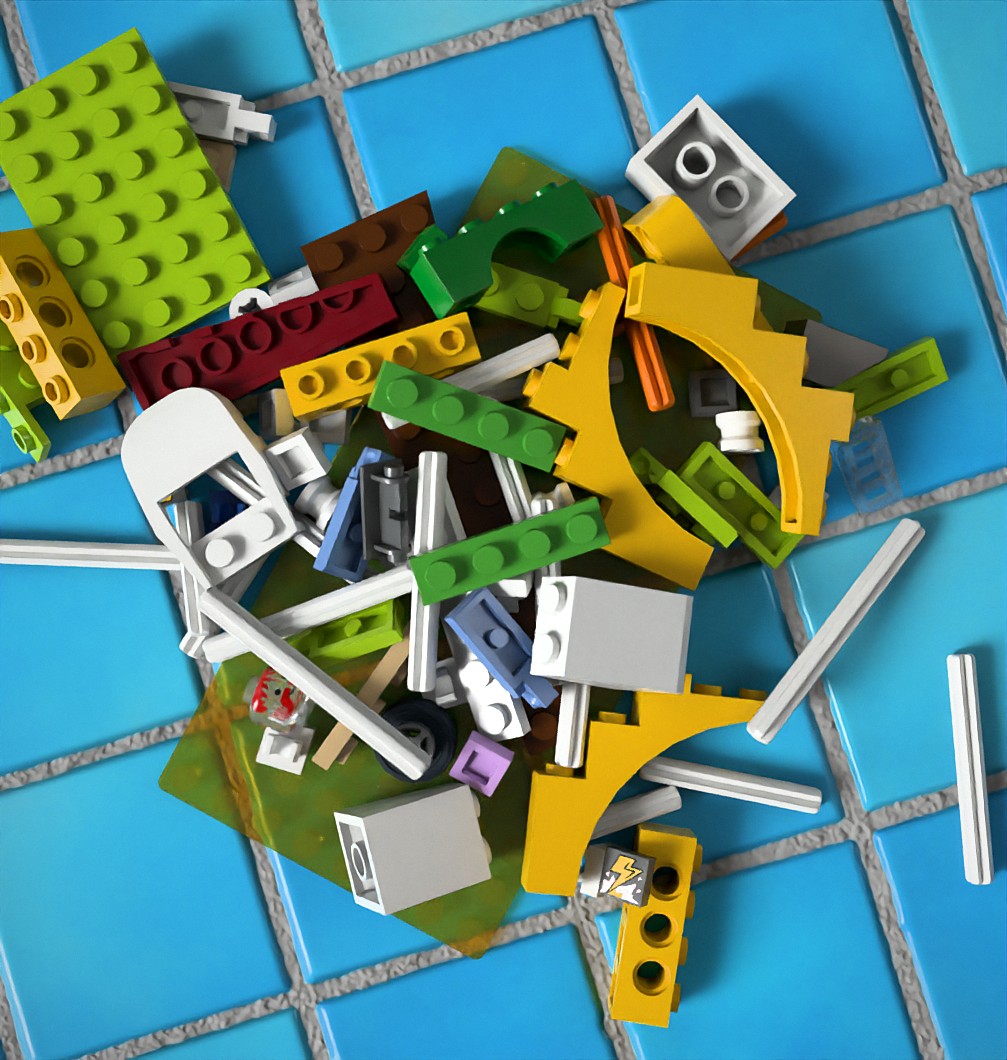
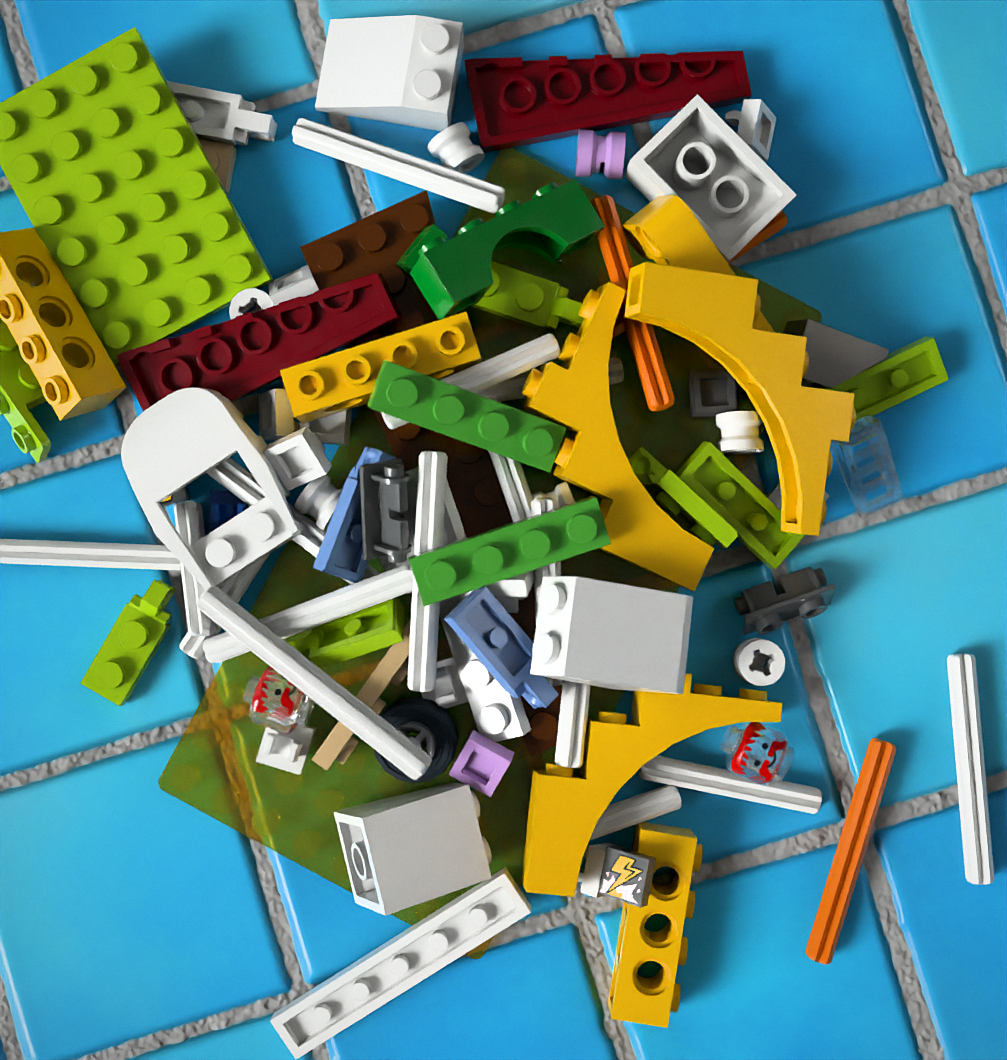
(130, 644): none -> lime hinge
(392, 69): none -> white slope
(399, 165): none -> white axle
(401, 963): none -> white plate
(456, 149): none -> white wheel
(556, 97): none -> dark red wing
(600, 154): none -> lavender wheel
(746, 657): none -> white wheel
(754, 125): none -> white tile
(757, 752): none -> clear head
(801, 596): none -> dark grey hinge
(835, 631): white axle -> none
(850, 851): none -> orange axle

